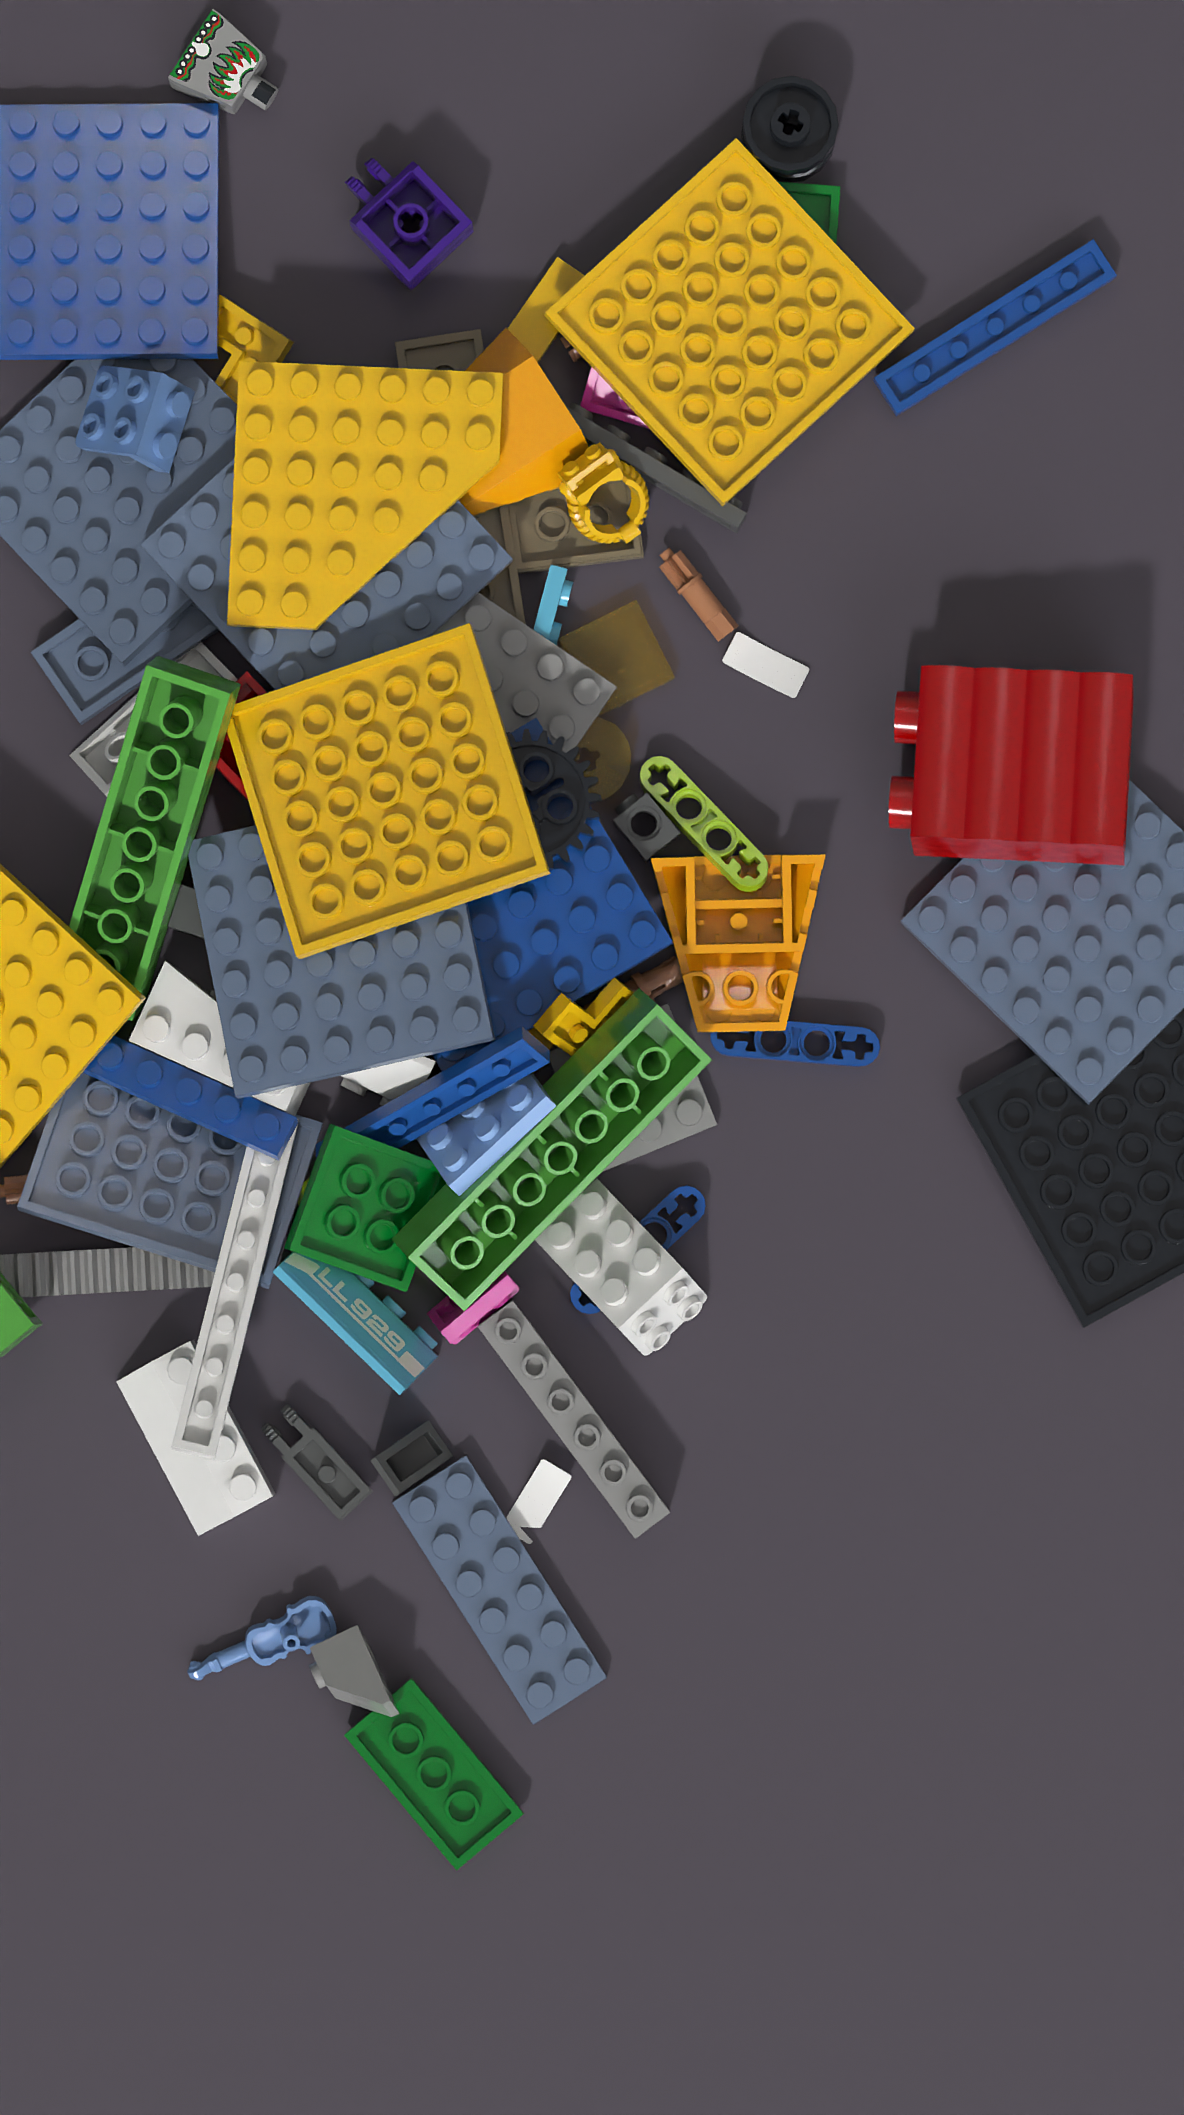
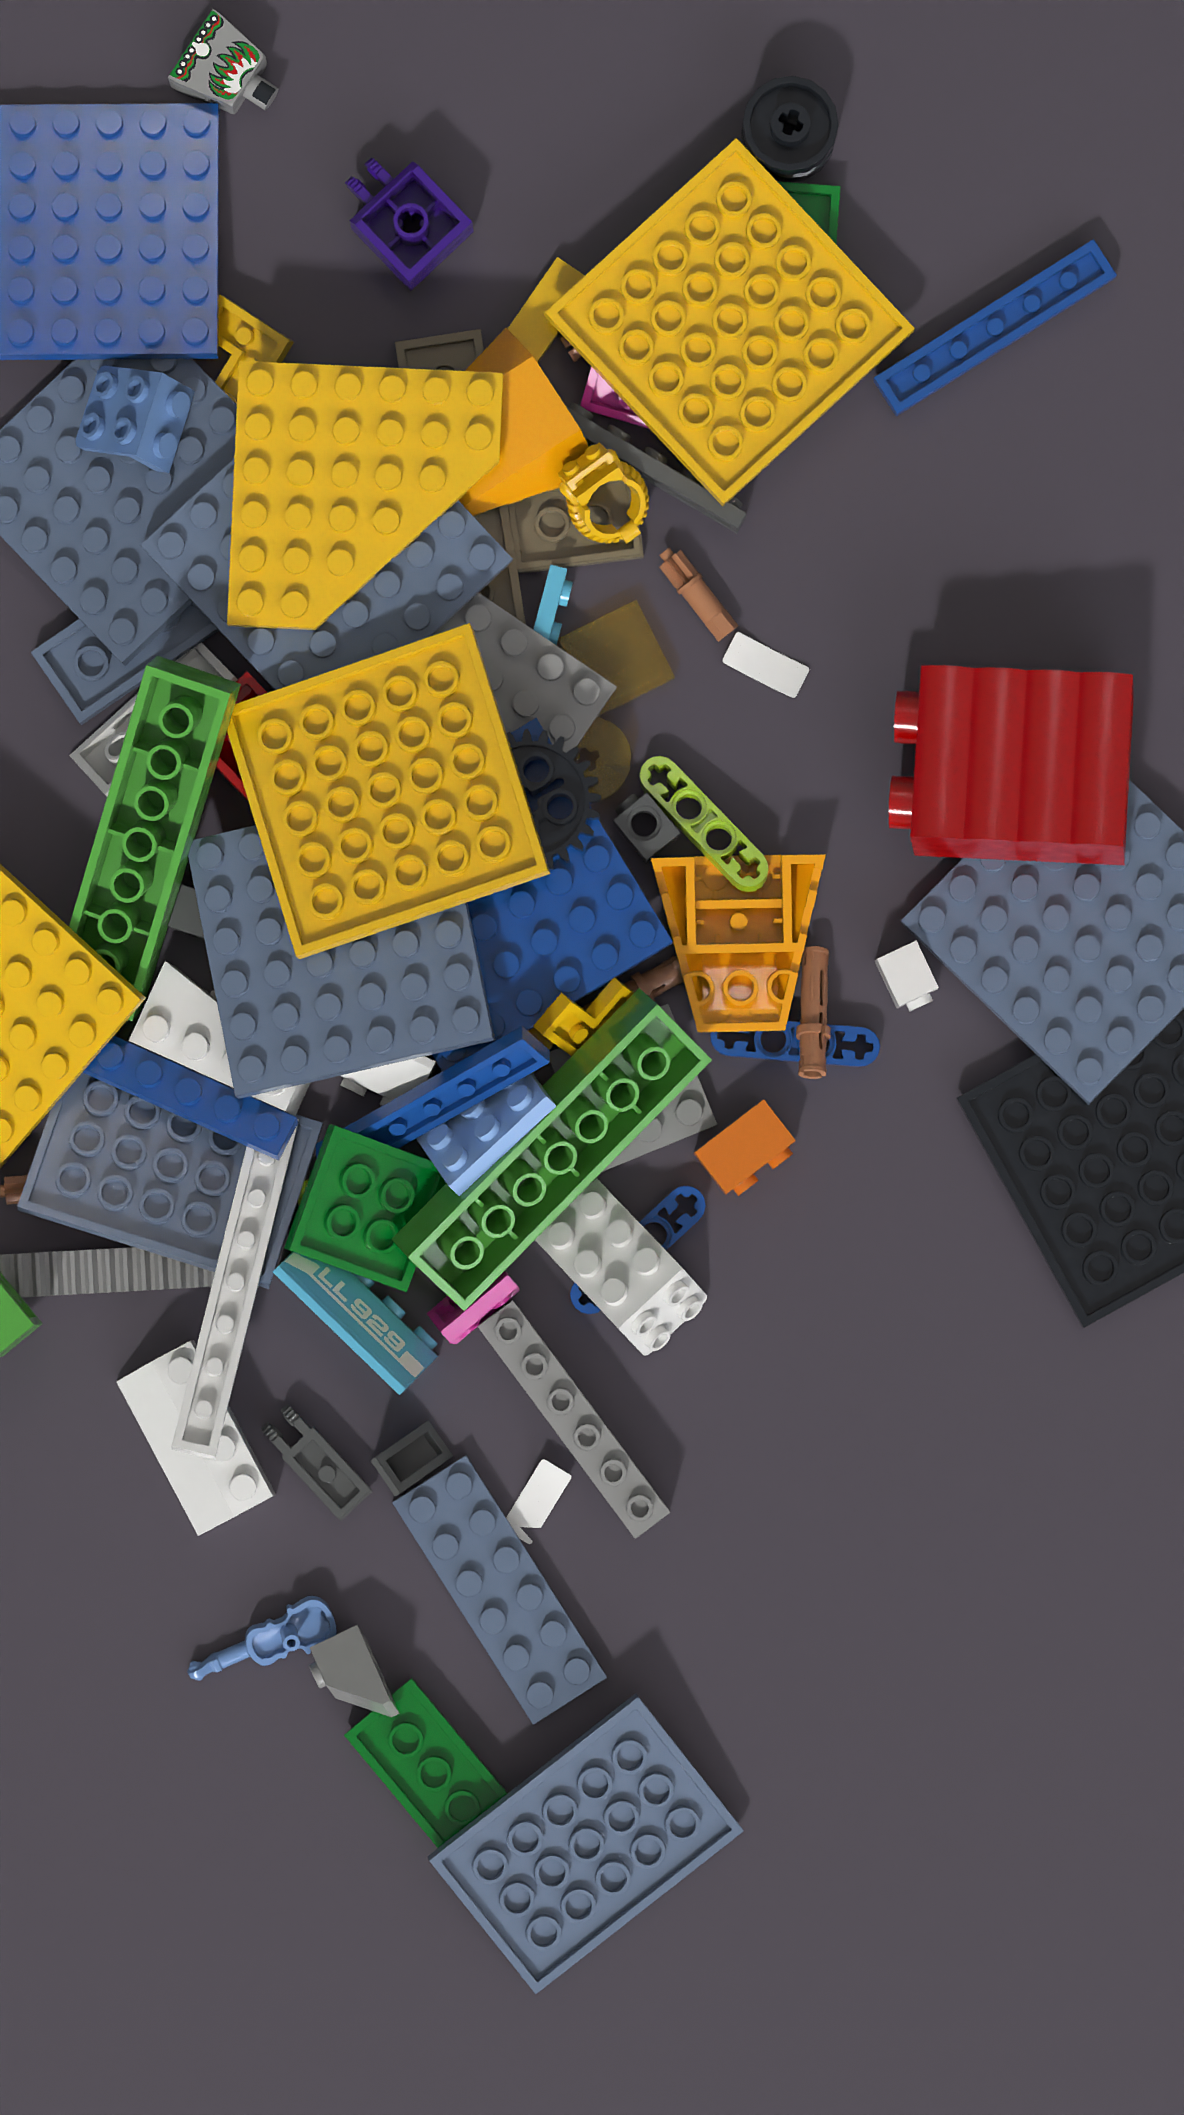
(585, 1843): none -> sand blue plate
(745, 1148): none -> orange brick
(813, 1023): none -> nougat pin
(907, 976): none -> white brick

